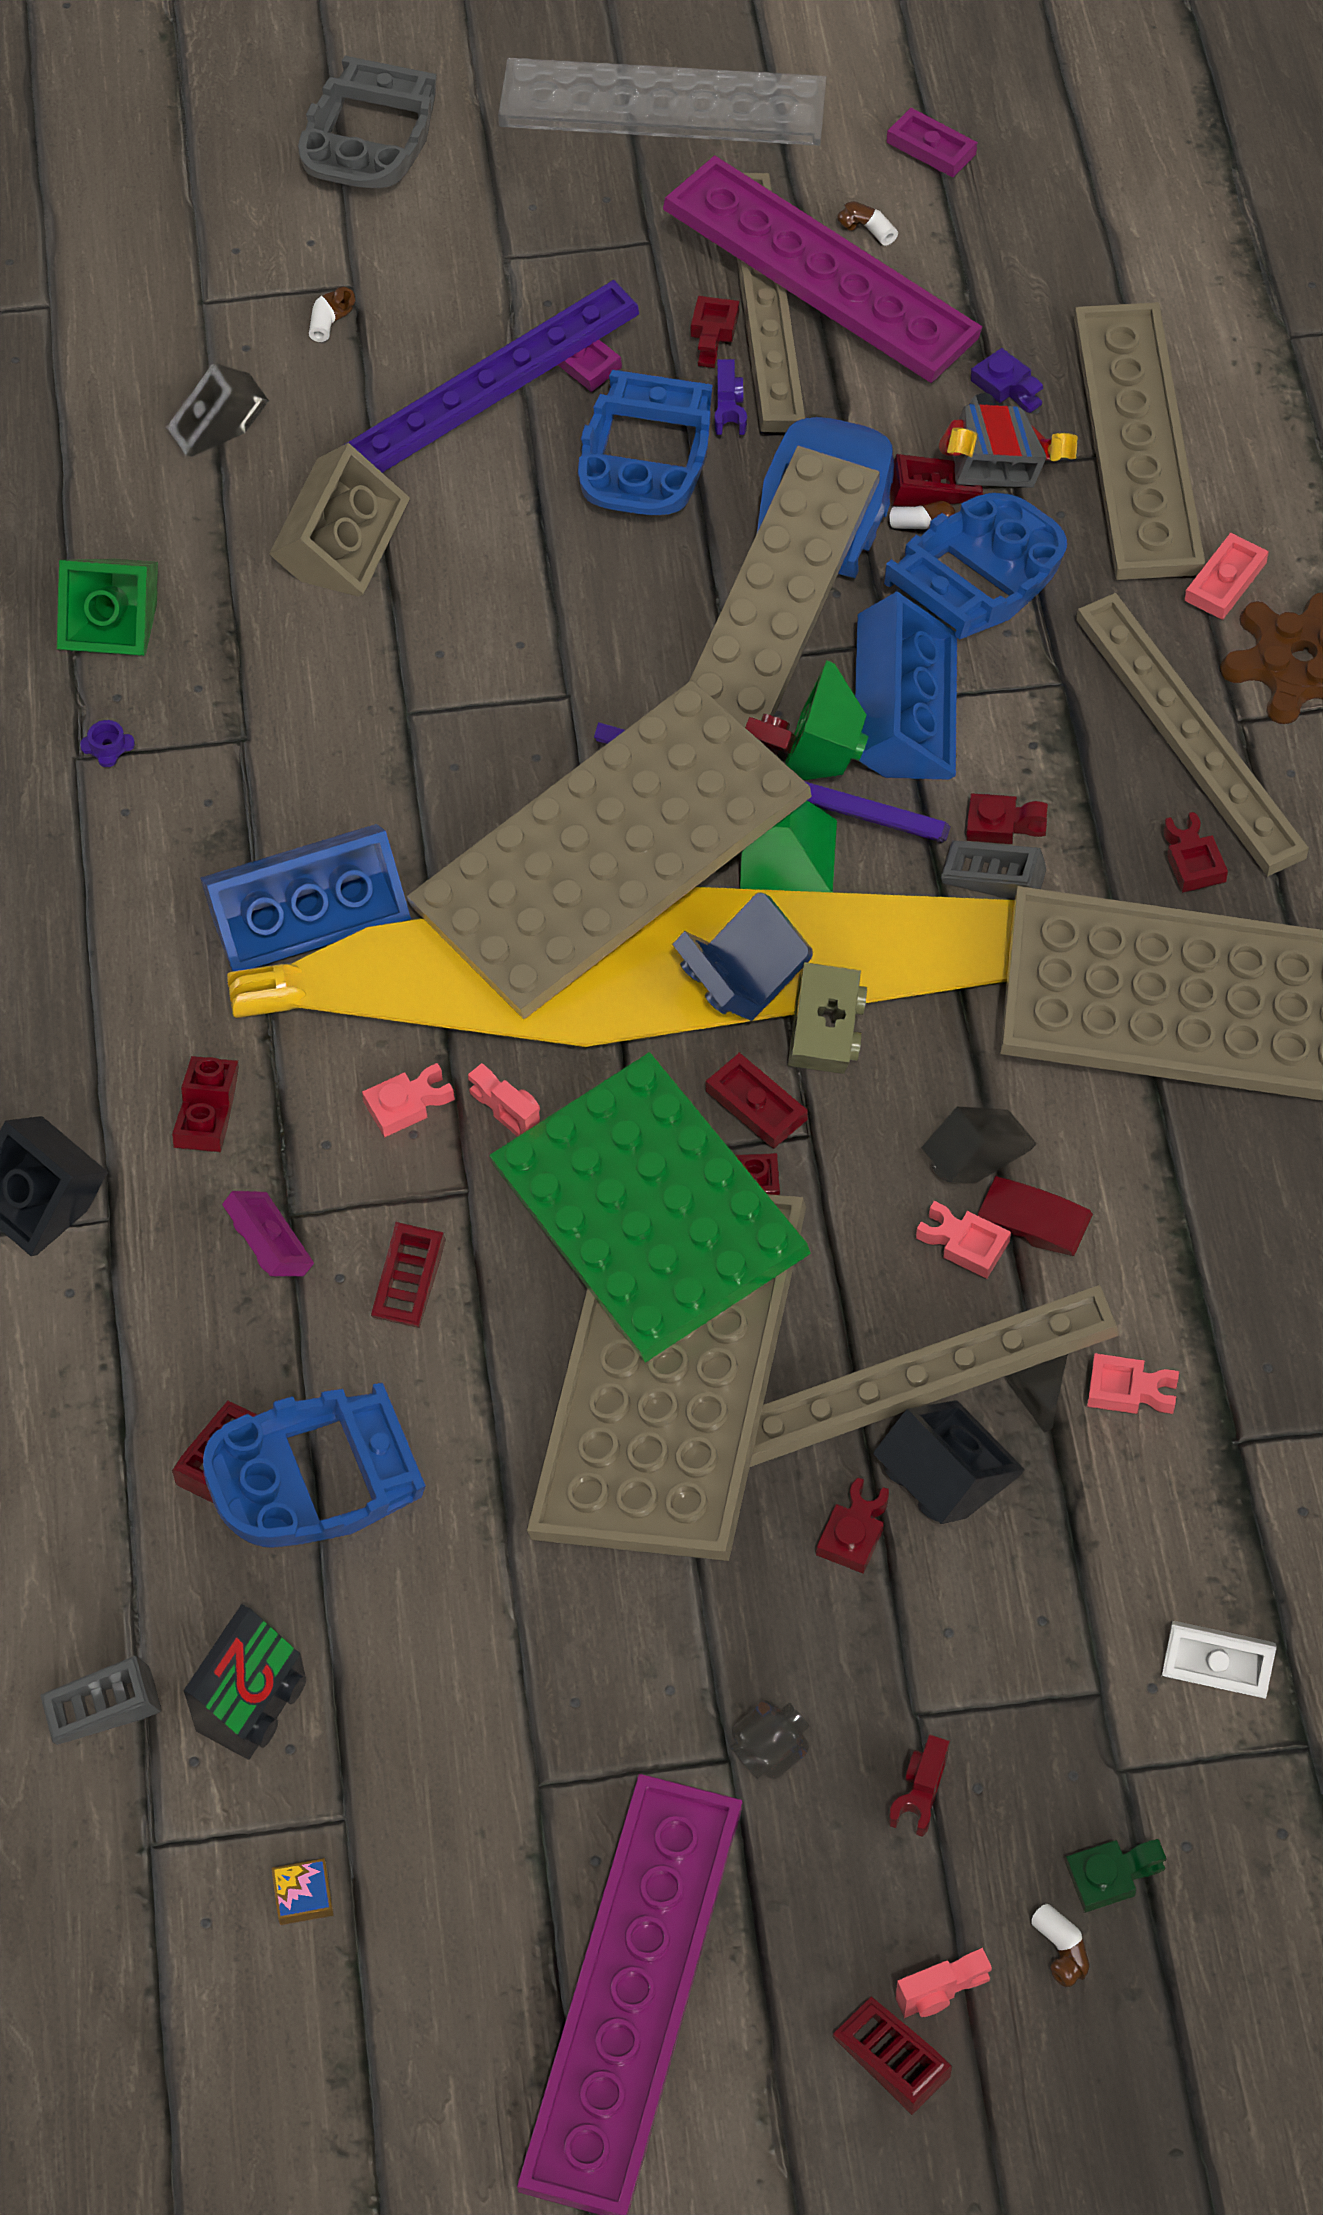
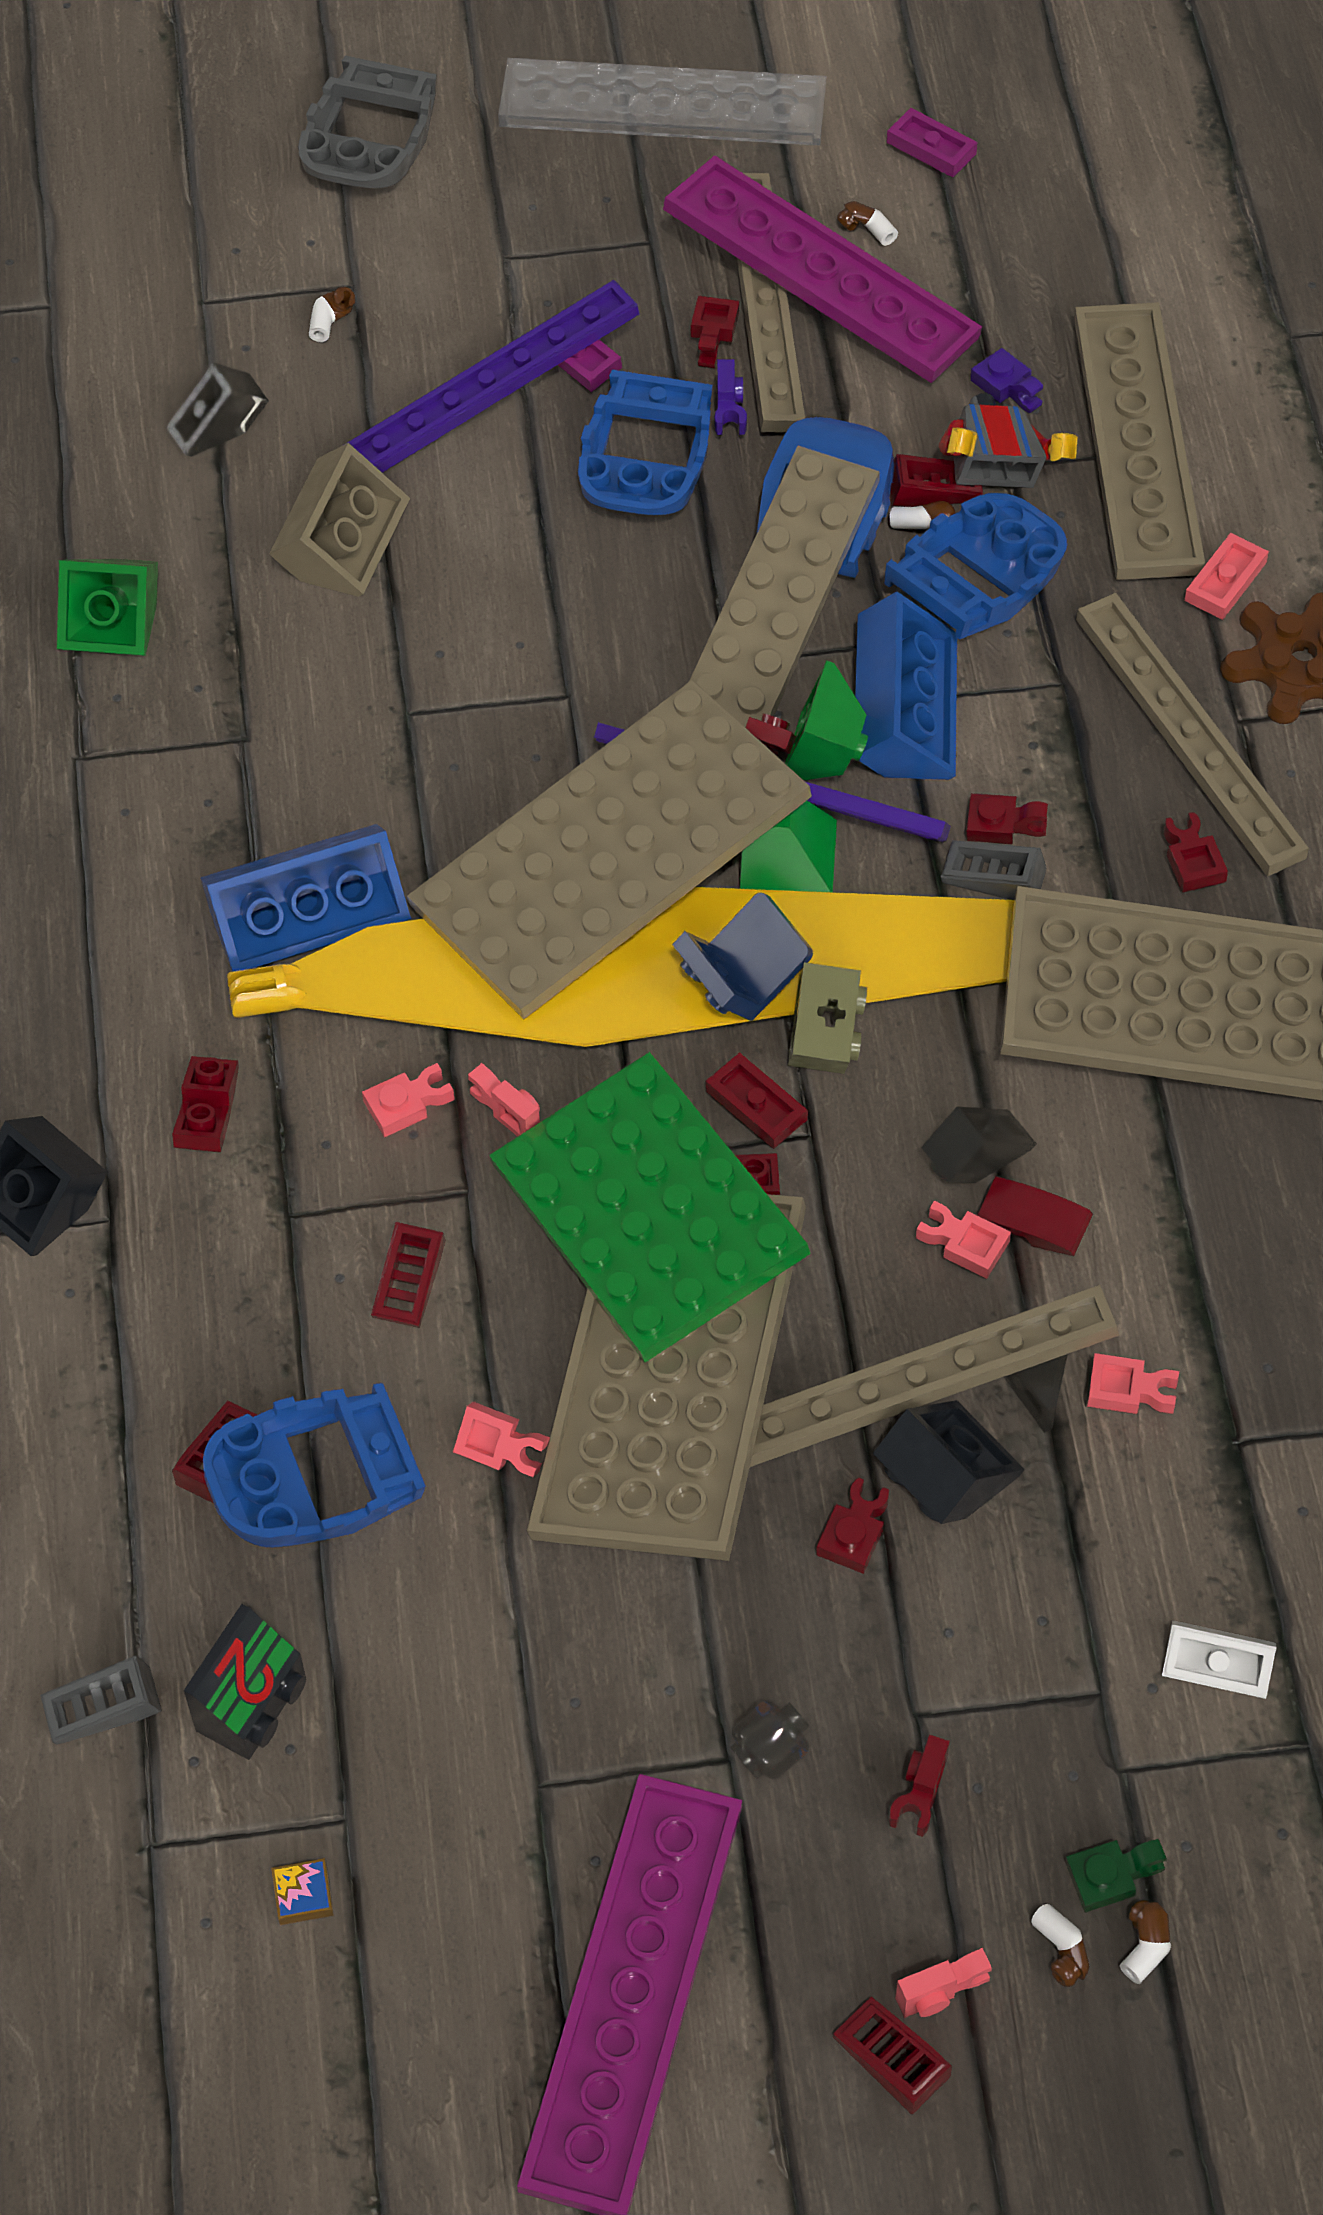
(106, 733): dark purple plate -> none
(267, 1233): magenta plate -> none
(493, 1439): none -> coral plate
(1154, 1940): none -> arm

